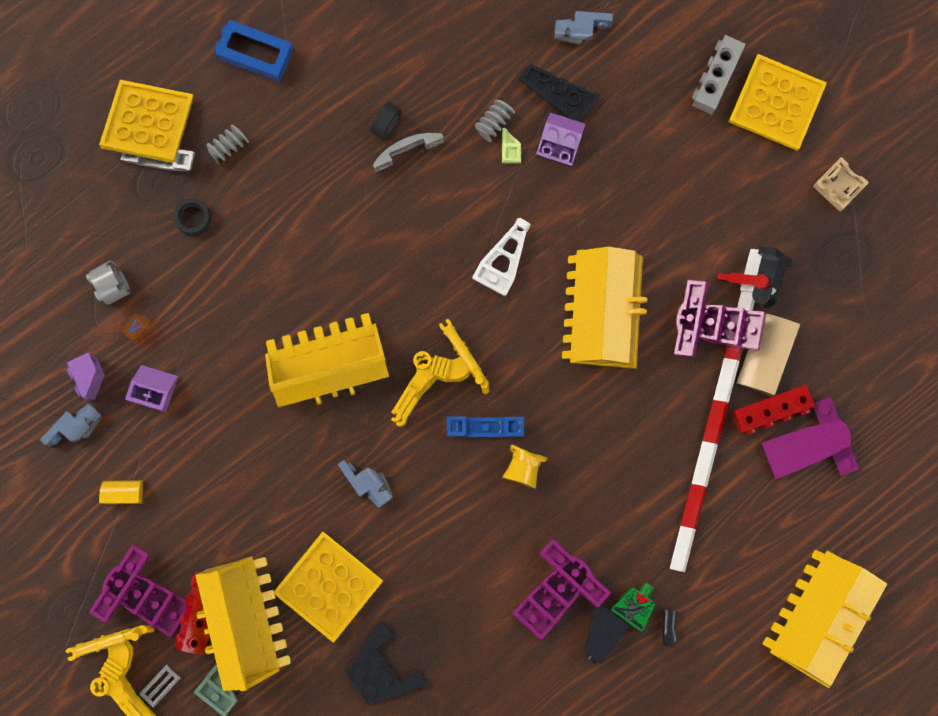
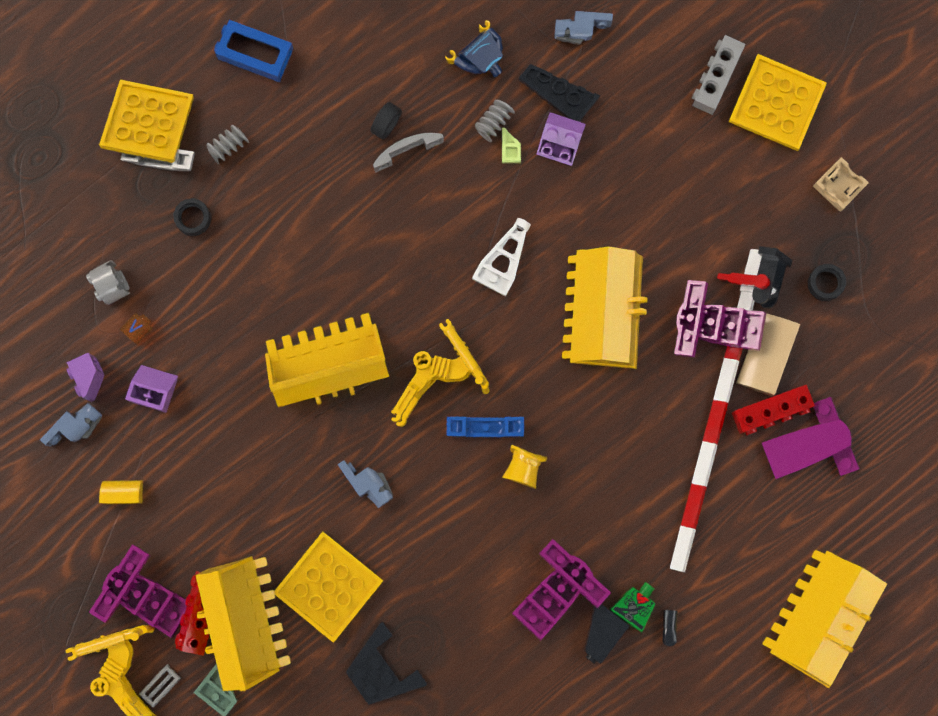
(480, 53): none -> dark blue torso
(826, 268): none -> black tyre

